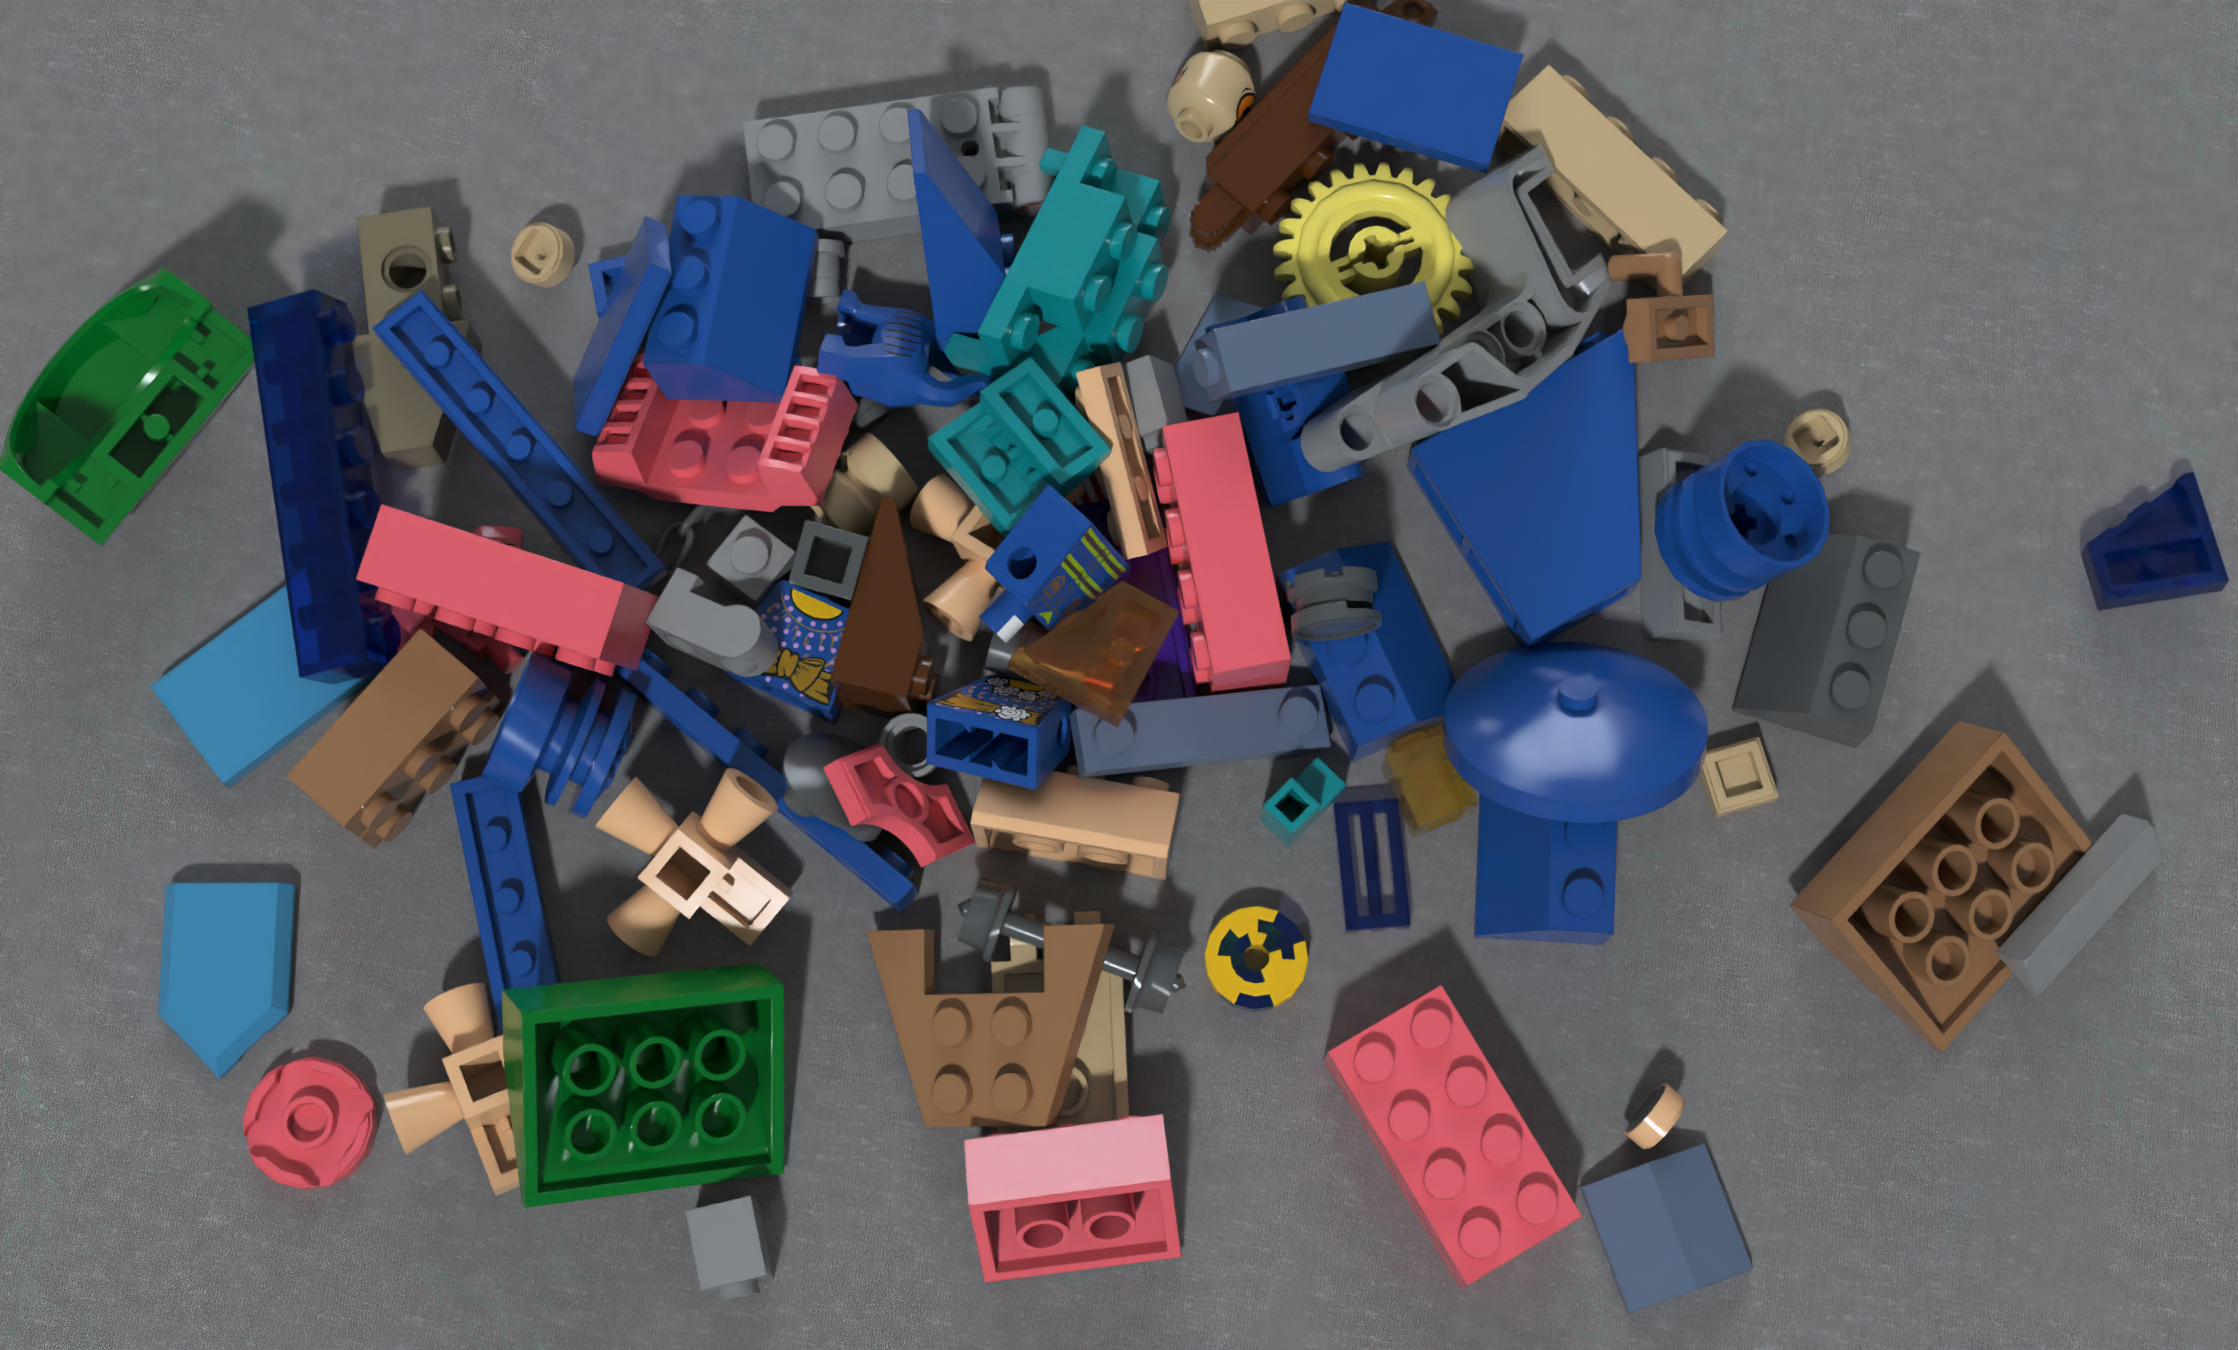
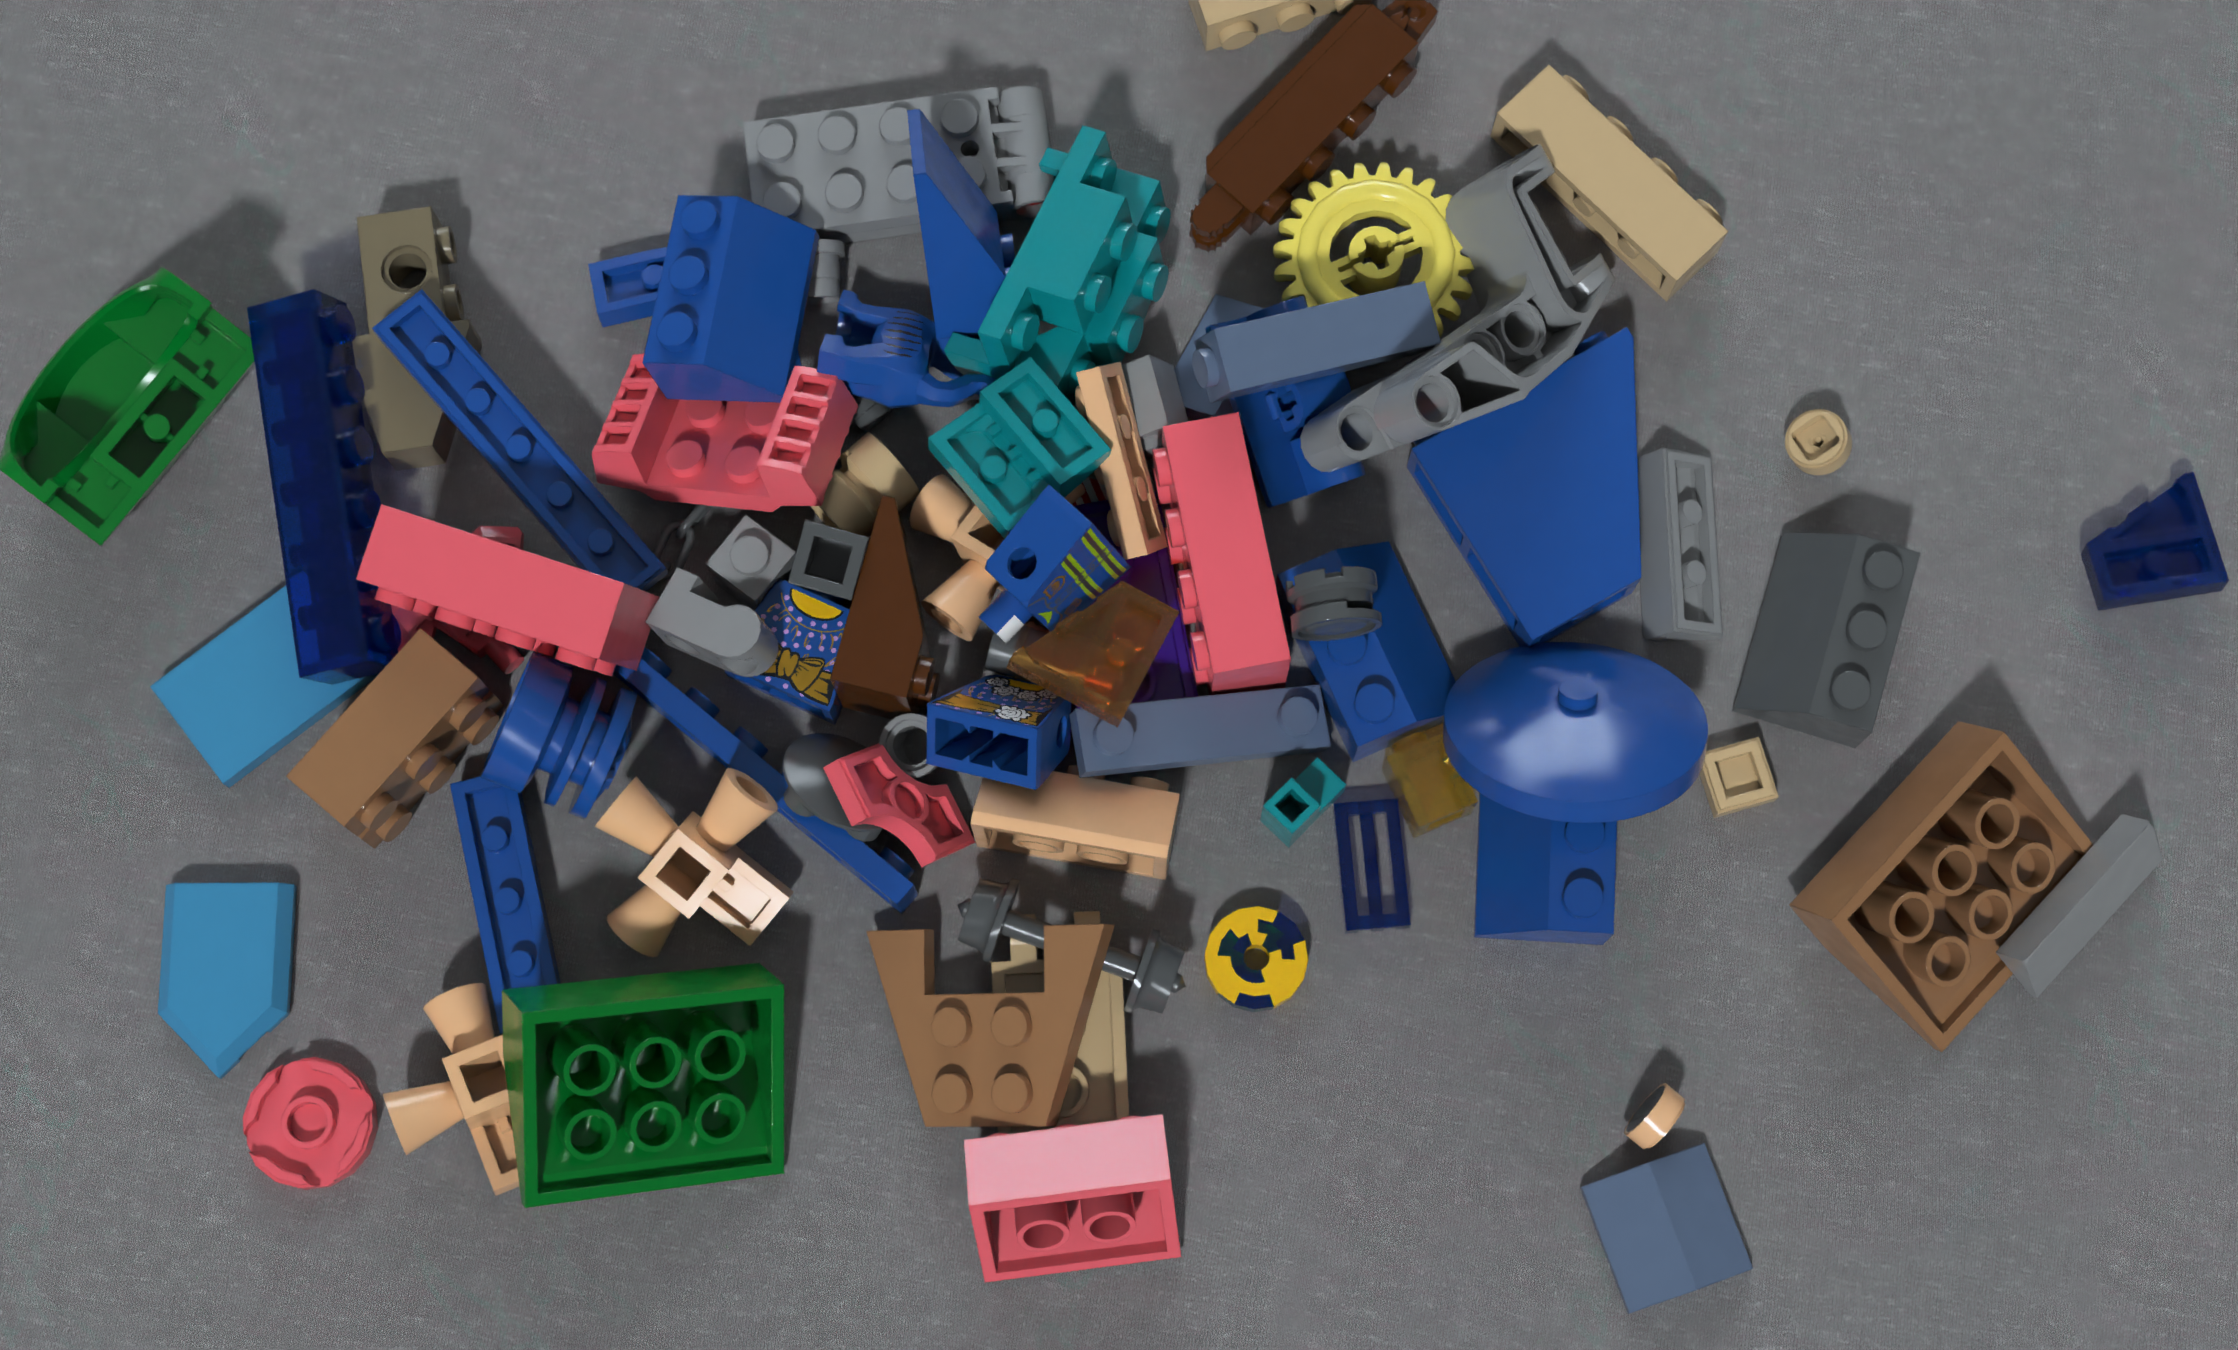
(542, 255): tan tile -> none
(622, 326): blue tile -> none
(730, 1247): light grey brick -> none
(1211, 95): tan head -> none
(1415, 87): blue tile -> none
(1451, 1137): coral brick -> none
(1666, 324): medium nougat plate -> none
(1742, 521): blue wheel -> none

